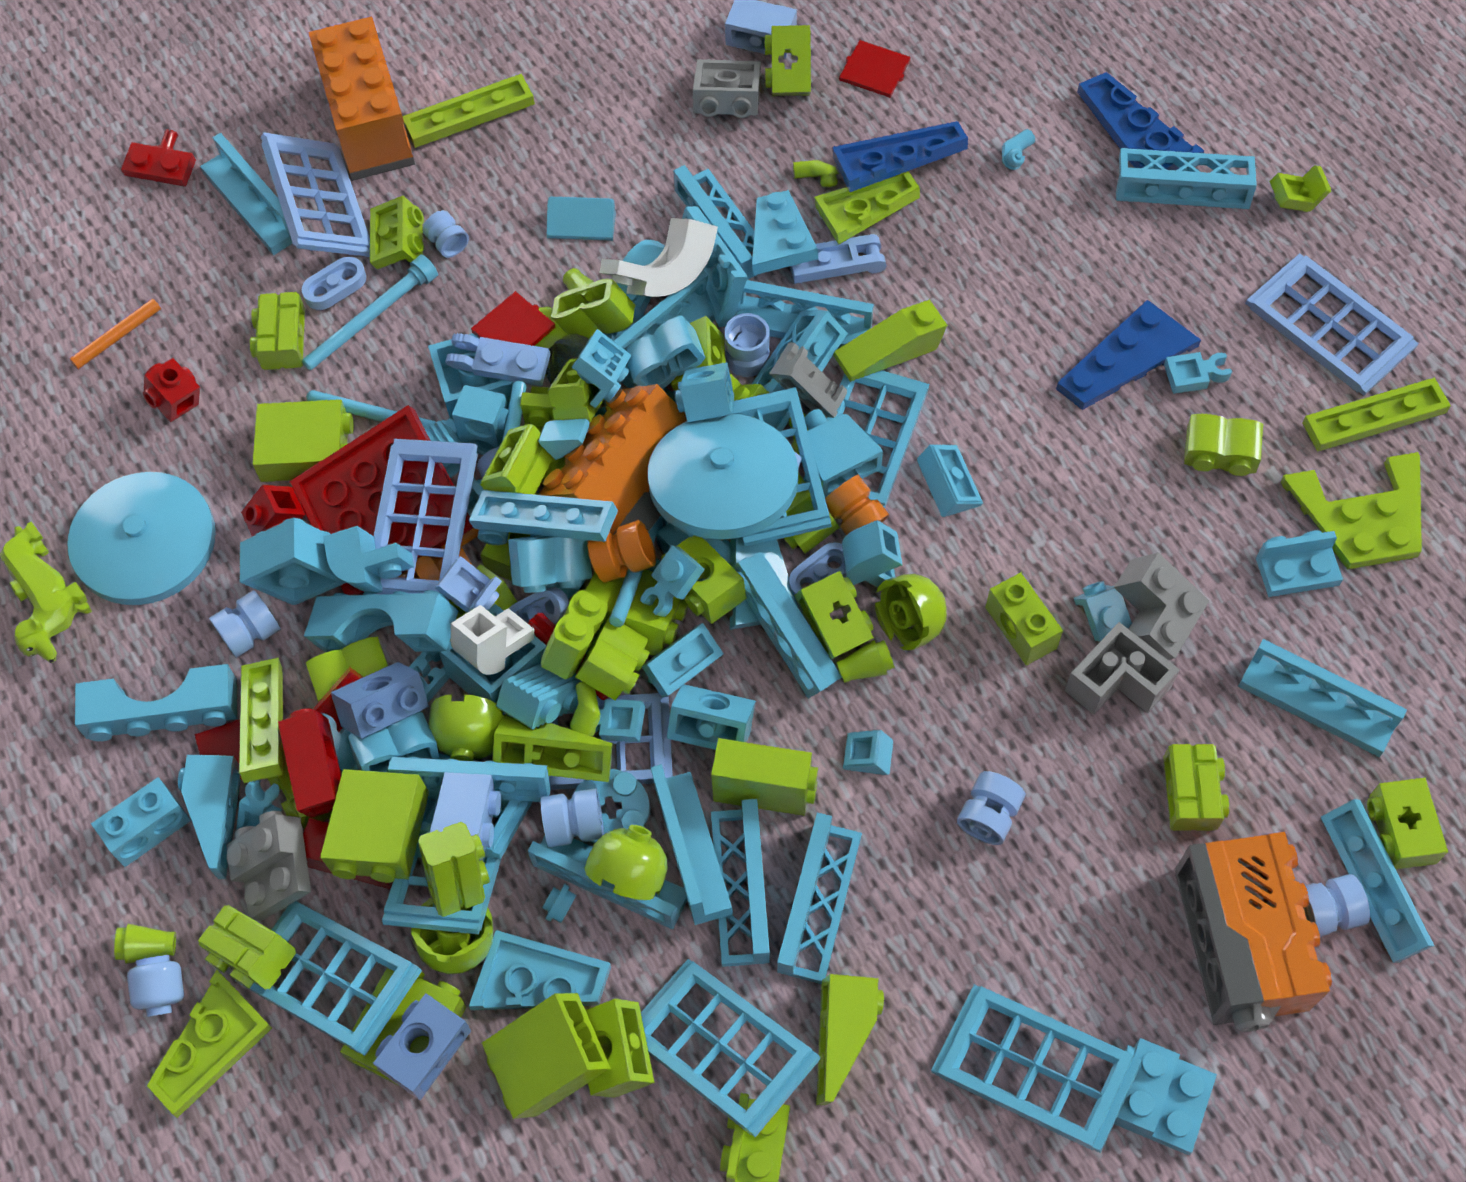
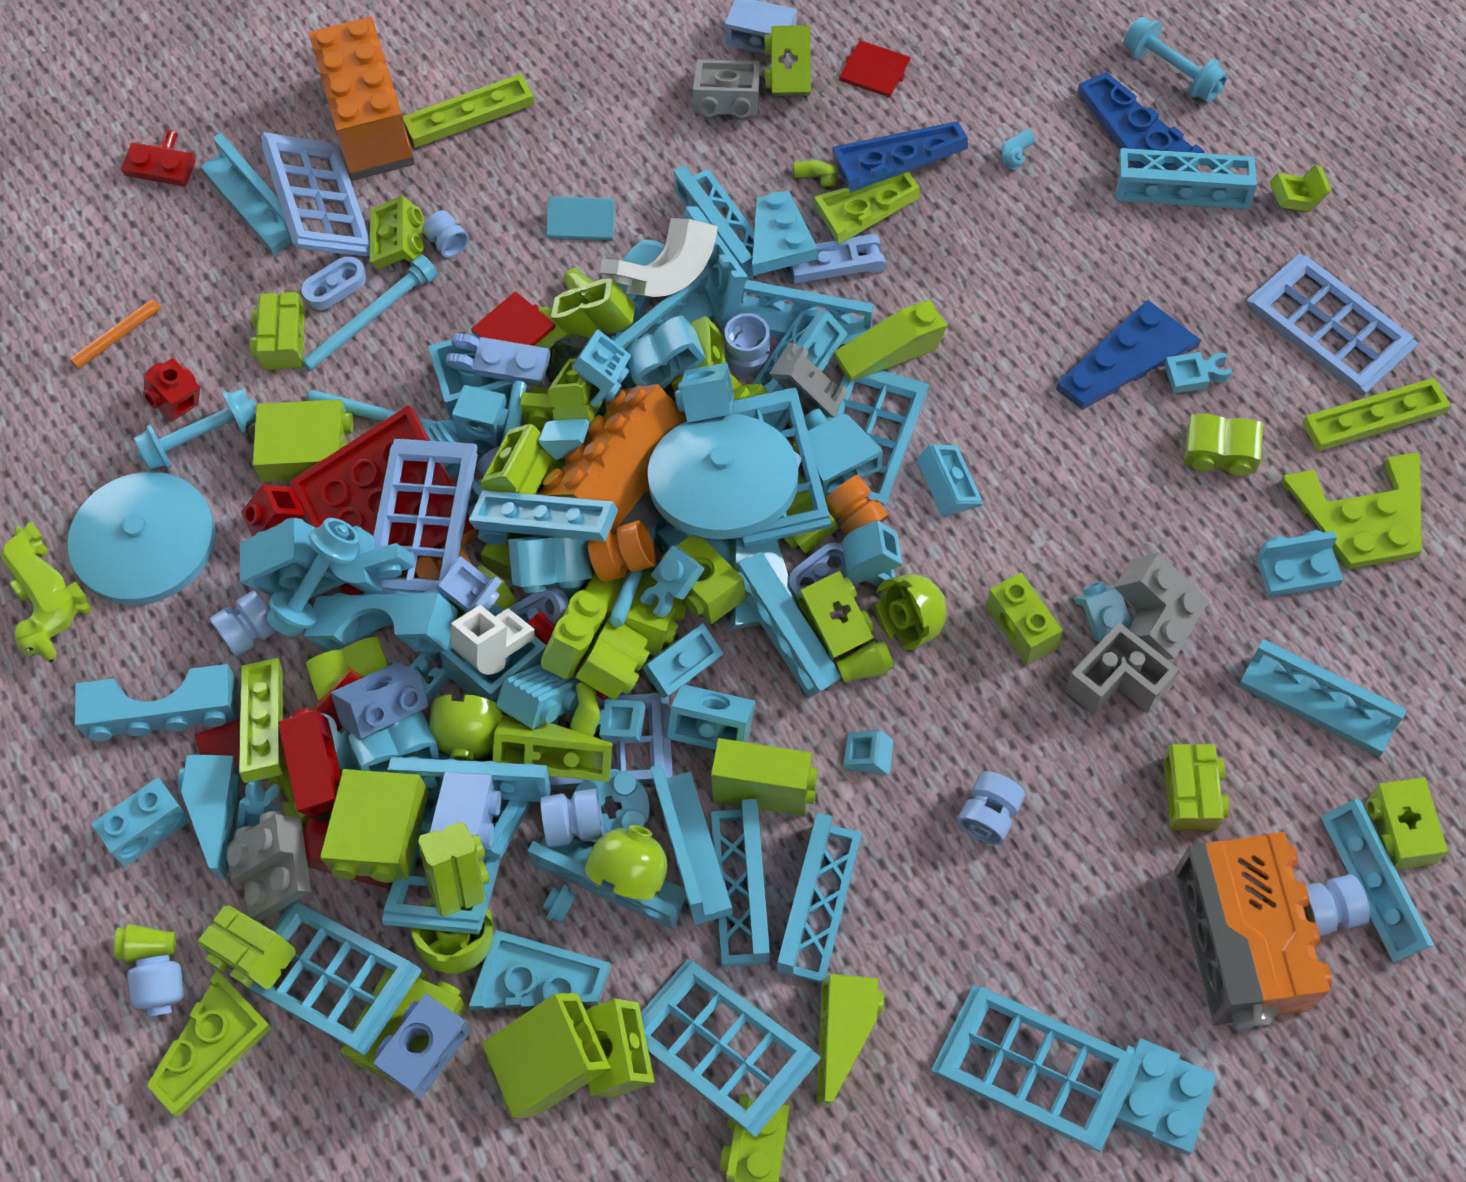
(154, 448): none -> medium azure piece
(334, 542): none -> medium azure piece
(1144, 38): none -> medium azure piece

